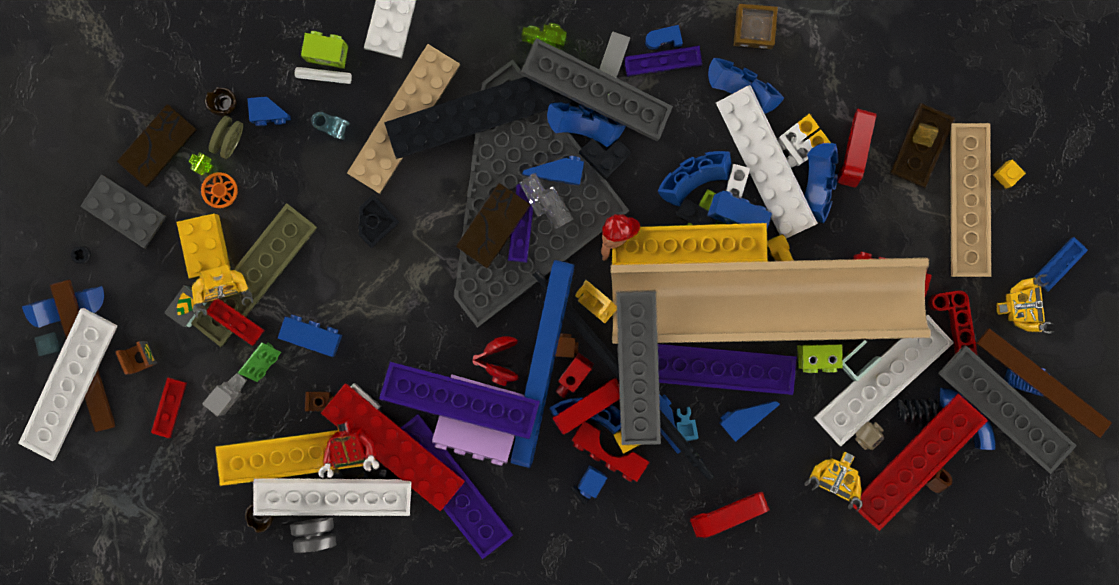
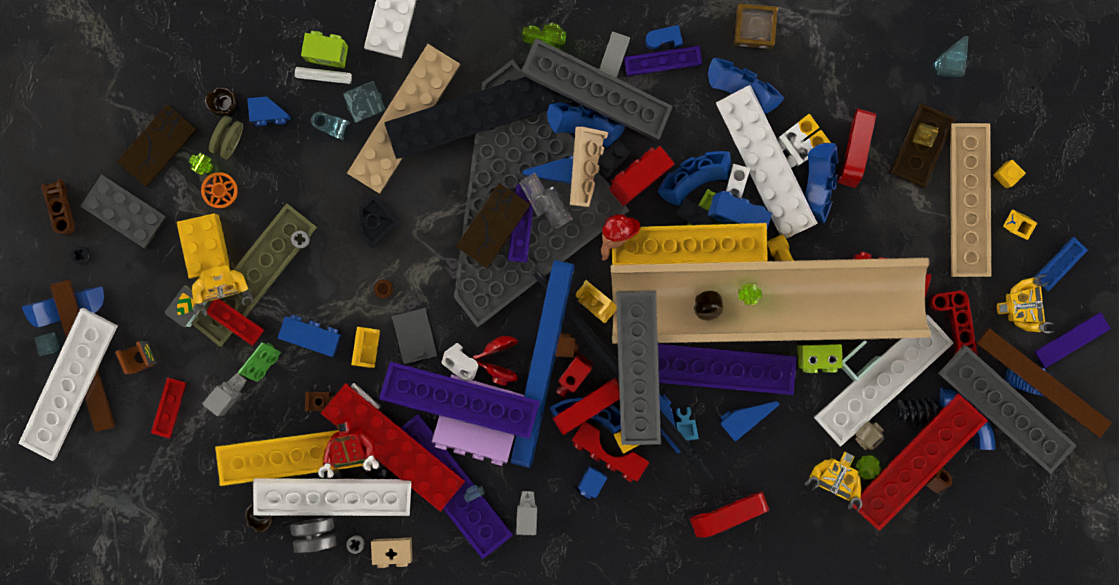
(55, 194): none -> reddish brown piece
(296, 243): none -> light grey bush
(361, 546): none -> light grey bush
(364, 101): none -> clear light blue piece
(365, 347): none -> yellow hinge
(383, 288): none -> reddish brown plate
(402, 546): none -> tan brick
(414, 335): none -> dark grey container
(459, 363): none -> white leg
(473, 492): none -> clear light blue plate
(527, 514): none -> light grey hinge
(585, 160): none -> tan wing
(640, 175): none -> red brick
(708, 305): none -> dark brown hair
(750, 293): none -> clear neon green gear
(868, 467): none -> clear neon green gear
(953, 60): none -> clear light blue slope
(1020, 224): none -> yellow brick
(1072, 340): none -> dark purple tile

